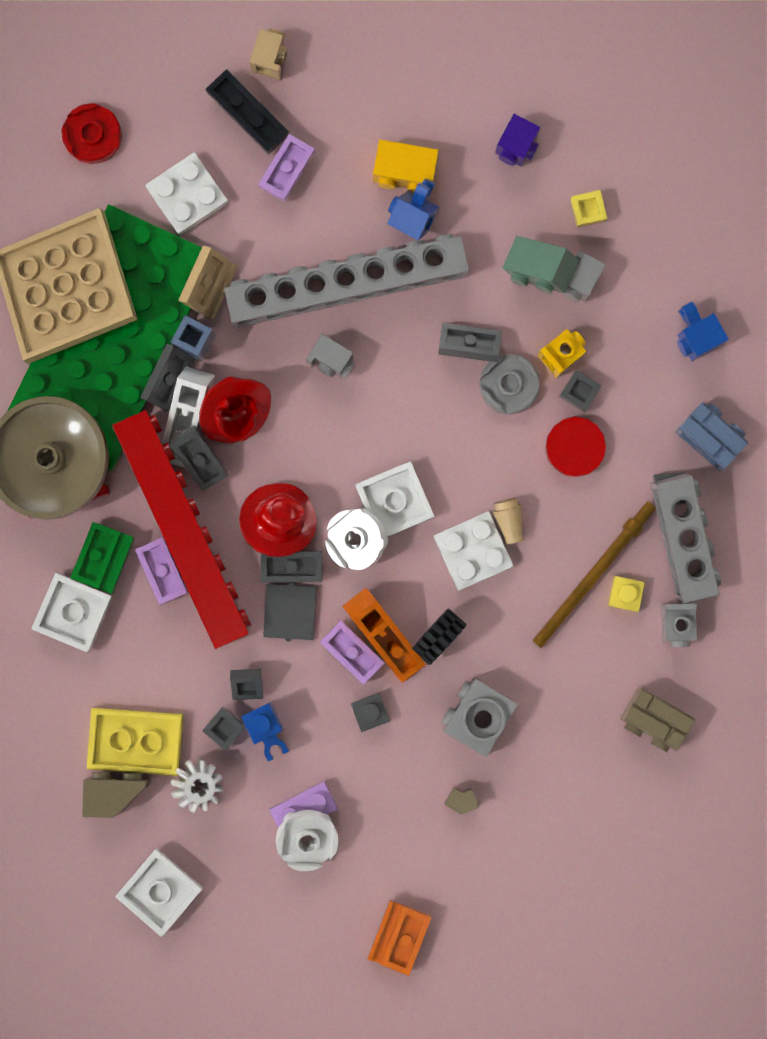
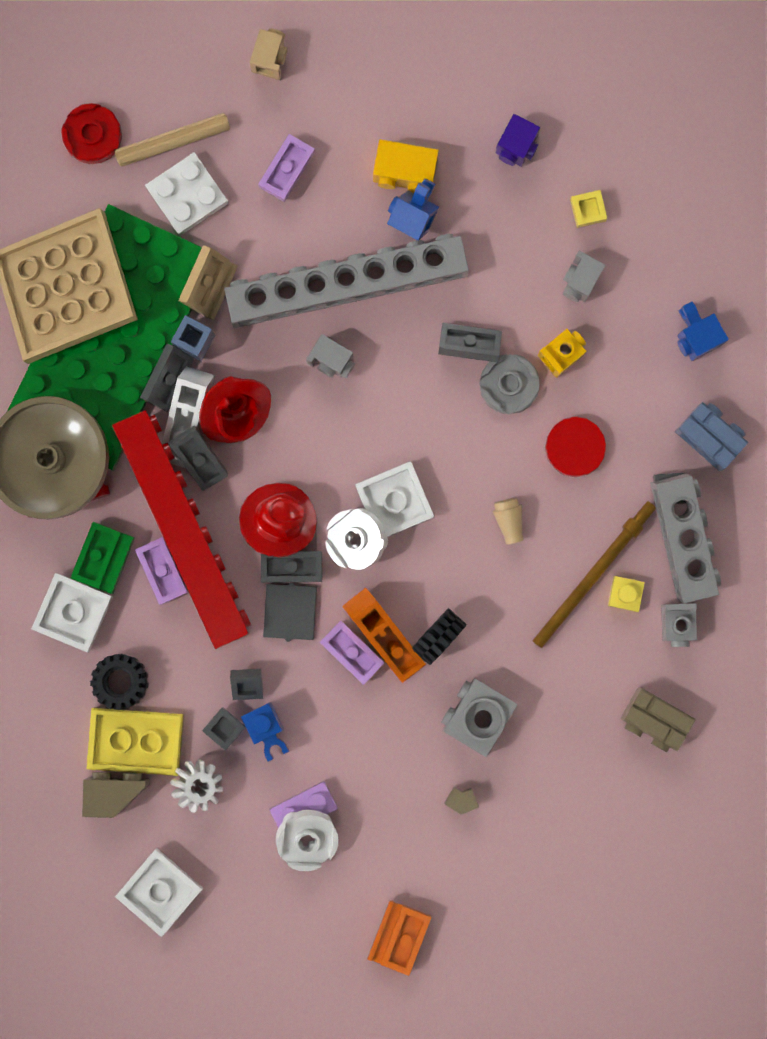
(106, 695): none -> black tyre
(172, 139): none -> tan axle
(247, 112): black plate -> none
(370, 712): dark grey plate -> none
(473, 551): white plate -> none
(540, 264): sand green brick -> none
(580, 391): dark grey plate -> none

